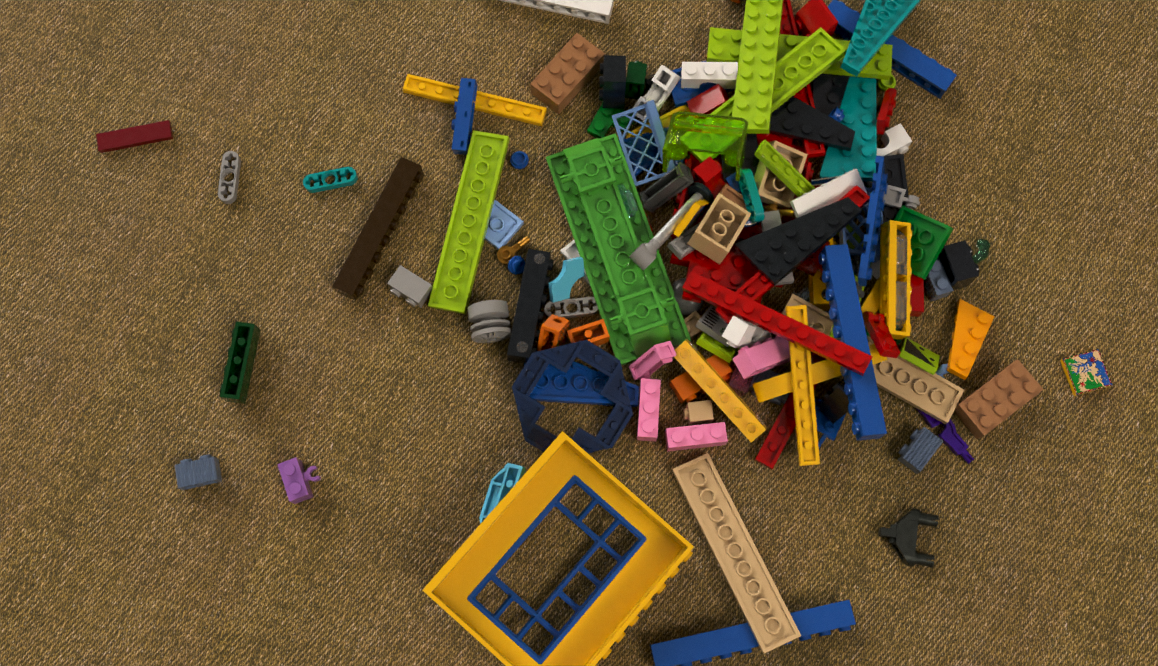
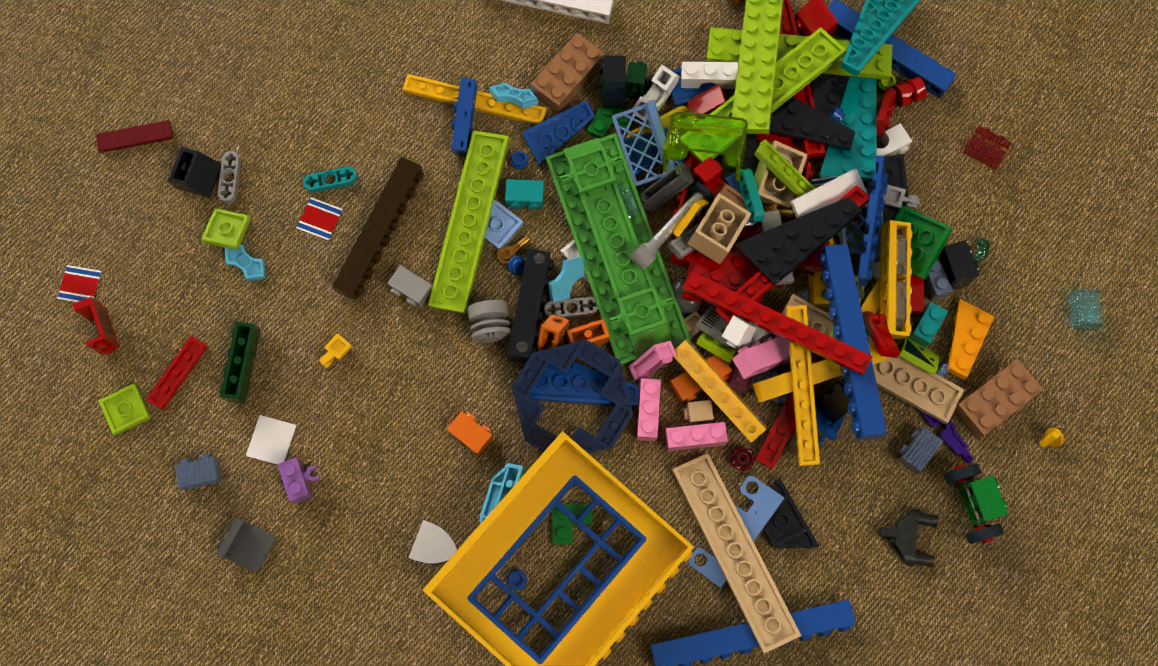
(78, 283): none -> sticker
(91, 310): none -> red panel
(124, 409): none -> lime tile
(177, 373): none -> red tile
(194, 172): none -> black slope
(226, 229): none -> lime tile
(246, 545): none -> dark grey bracket
(252, 267): none -> medium azure tile
(271, 440): none -> white sticker
(319, 218): none -> sticker
(336, 348): none -> yellow plate
(432, 544): none -> white sticker
(470, 433): none -> orange brick
(516, 580): none -> blue plate
(521, 97): none -> medium azure tile
(524, 194): none -> teal brick
(556, 131): none -> blue wing
(563, 525): none -> green plate
(748, 456): none -> dark red plate
(765, 504): none -> medium blue piece
(786, 526): none -> black wing
(910, 91): none -> red wheel
(928, 324): none -> teal brick
(981, 501): none -> brick
(985, 152): none -> clear red plate
(1052, 437): none -> yellow plate
(1085, 309): none -> clear light blue brick
(1086, 372): tile -> none

